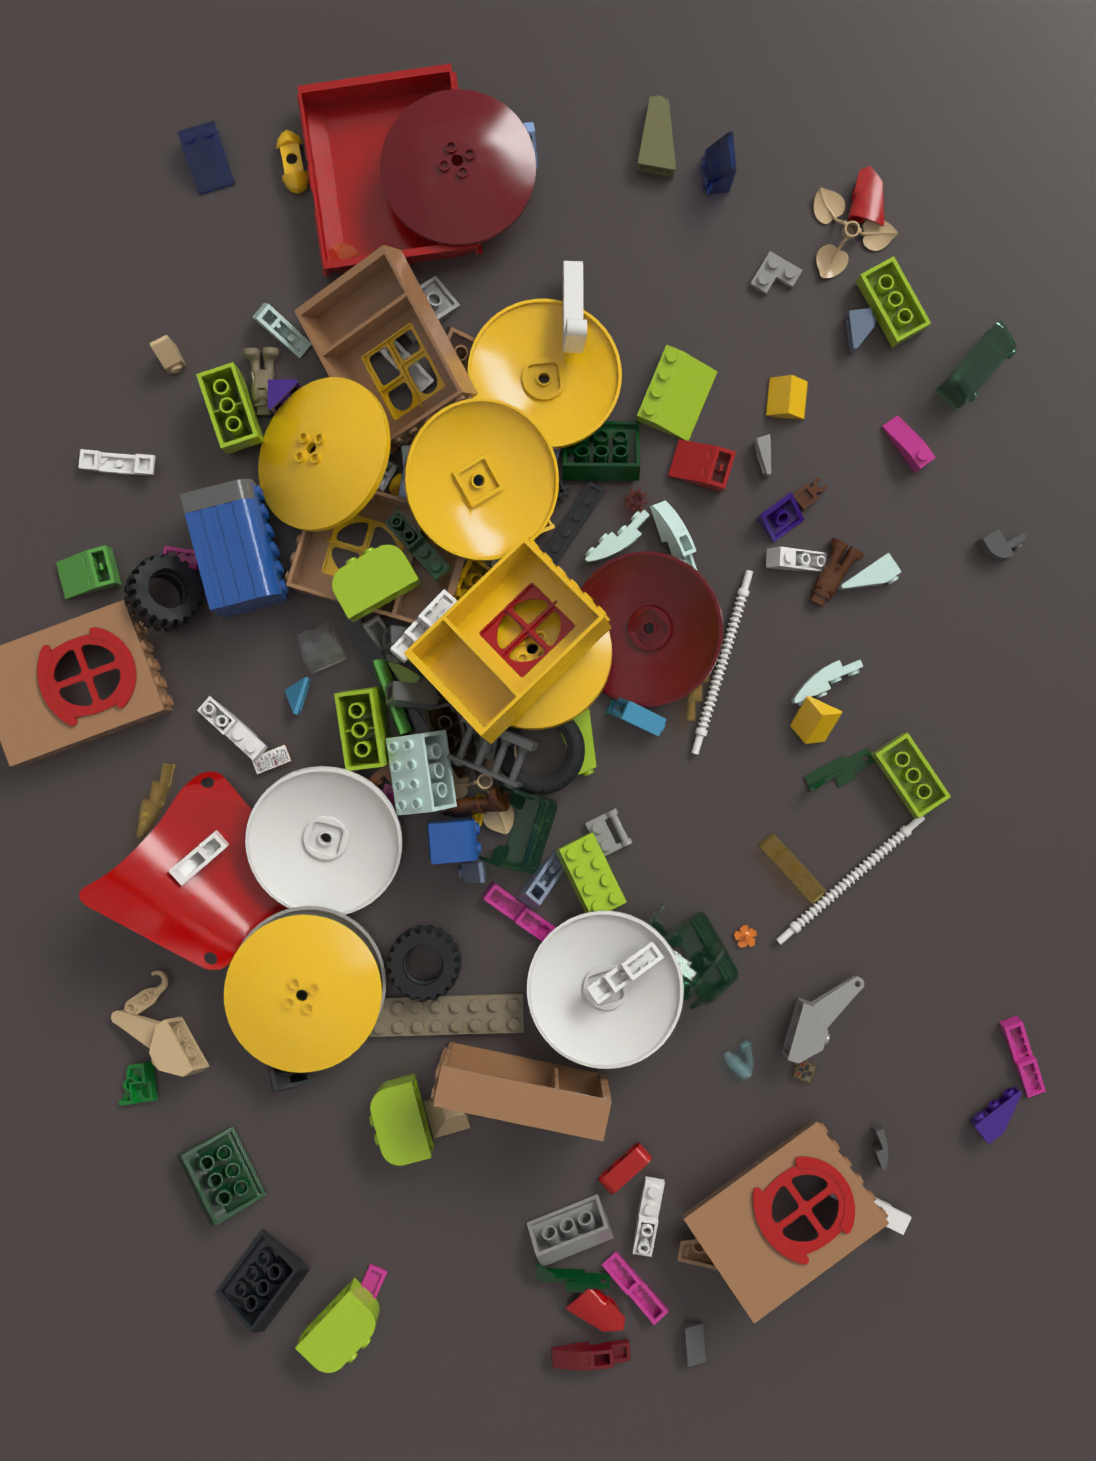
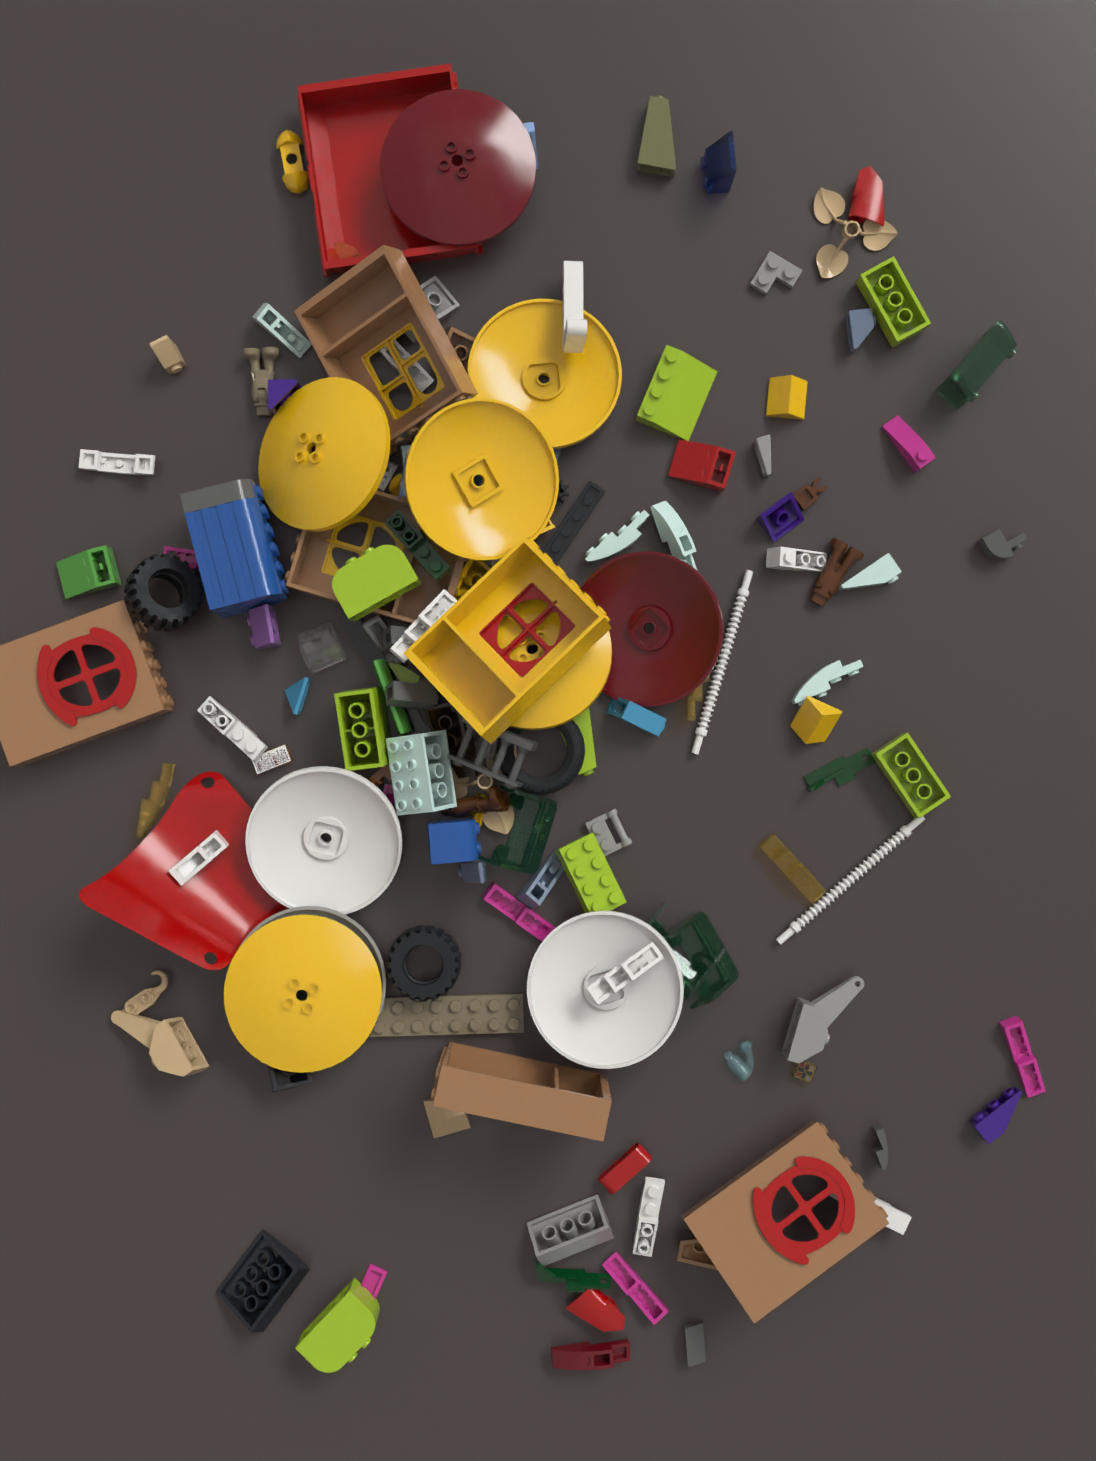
(139, 1084): green slope -> none
(206, 157): clear blue slope -> none
(221, 1175): dark green slope -> none
(230, 408): lime brick -> none
(264, 627): none -> medium lavender slope
(401, 1122): lime brick -> none
(605, 455): dark green slope -> none
(631, 502): clear red gear -> none
(745, 936): orange plant -> none

